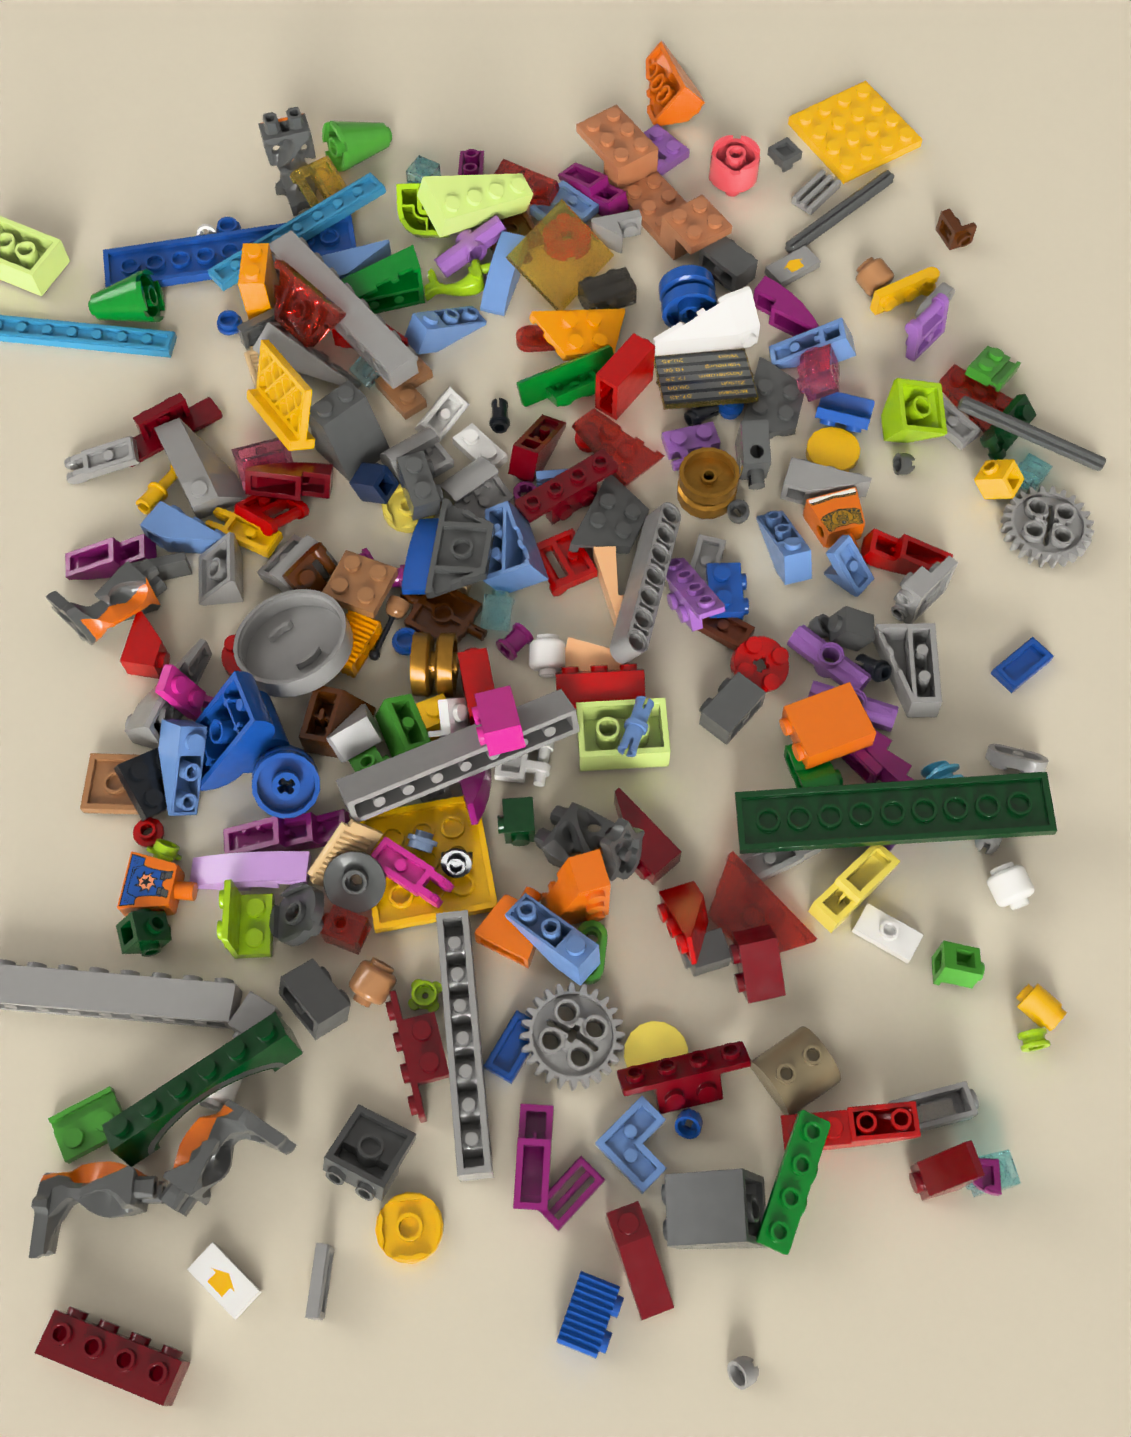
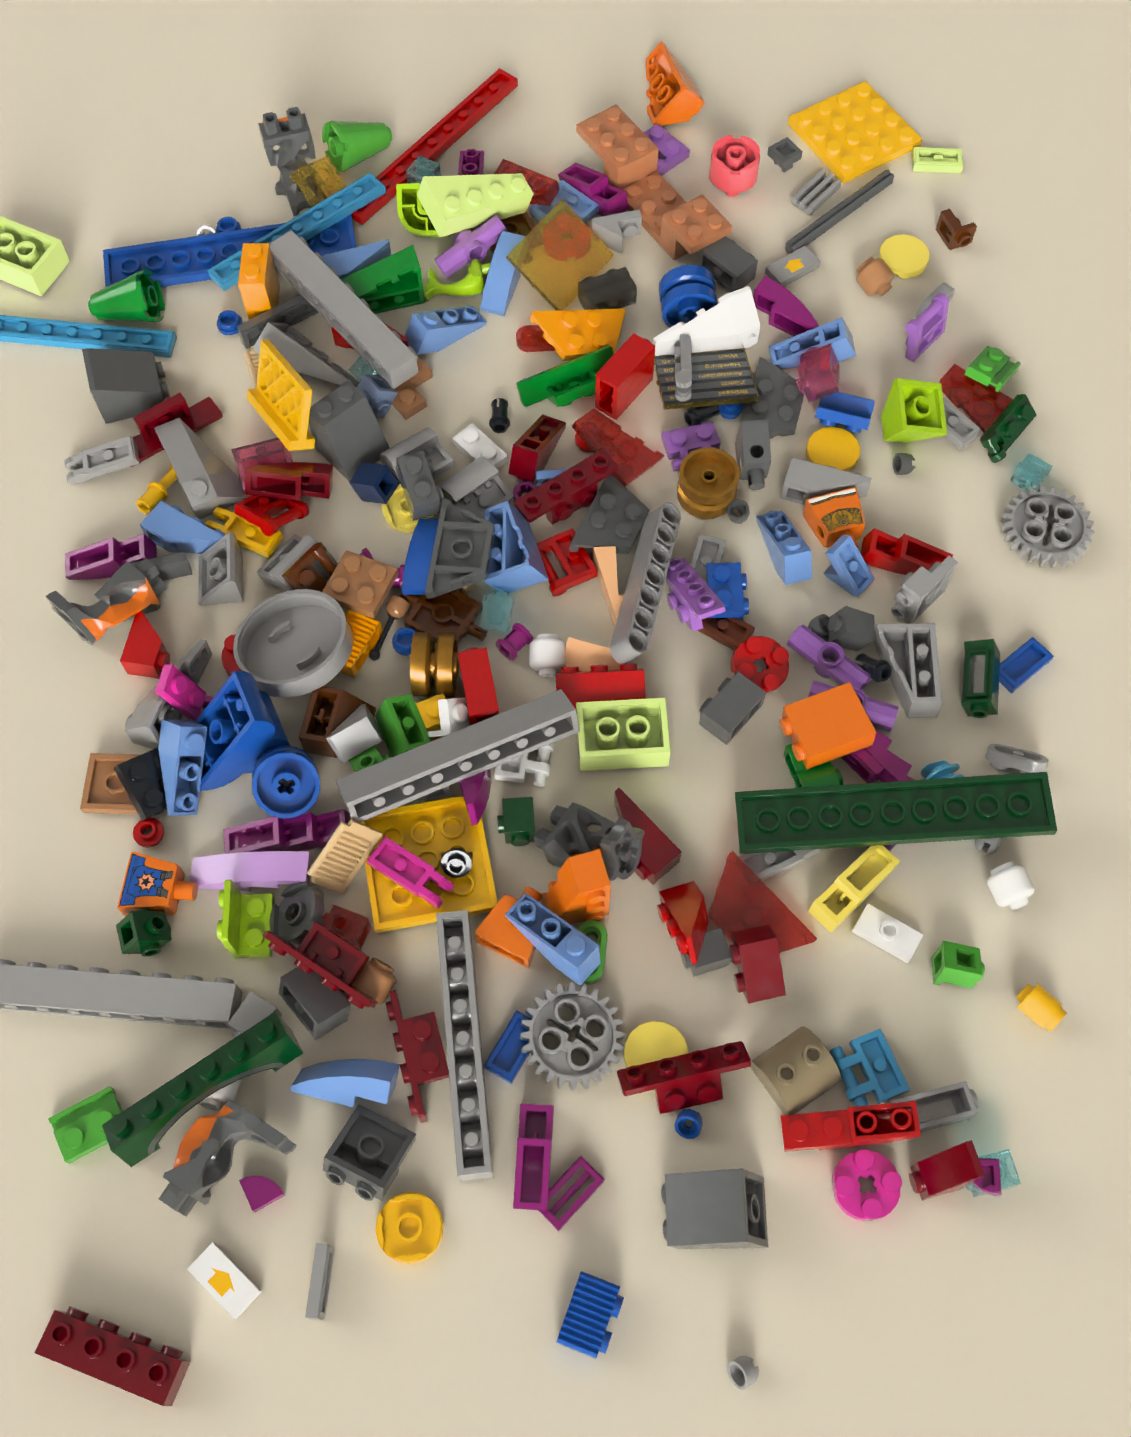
(101, 1187): dark grey hips -> none
(124, 382): none -> dark grey slope
(165, 850): lime plate -> none
(260, 1191): none -> magenta tile
(303, 307): clear red wing -> none
(330, 957): none -> dark red bracket
(347, 894): dark grey dish -> none
(348, 1080): none -> medium blue slope
(378, 394): none -> sand blue brick
(420, 987): lime plate -> none
(422, 841): sand blue plate -> none
(441, 137): none -> red plate
(443, 413): white slope -> none
(499, 721): dark pink brick -> none
(625, 1144): medium blue plate -> none
(635, 726): medium blue pin -> none
(639, 1260): dark red slope -> none
(683, 370): none -> light grey hinge
(793, 1182): green bracket -> none
(877, 1065): none -> dark azure plate
(884, 1177): none -> dark pink plate
(904, 290): yellow plate -> none
(905, 255): none -> light yellow tile
(937, 159): none -> yellowish green tile
(981, 678): none -> dark green window
(999, 479): yellow brick -> none
(1031, 433): dark grey axle -> none
(1033, 1039): lime bush -> none

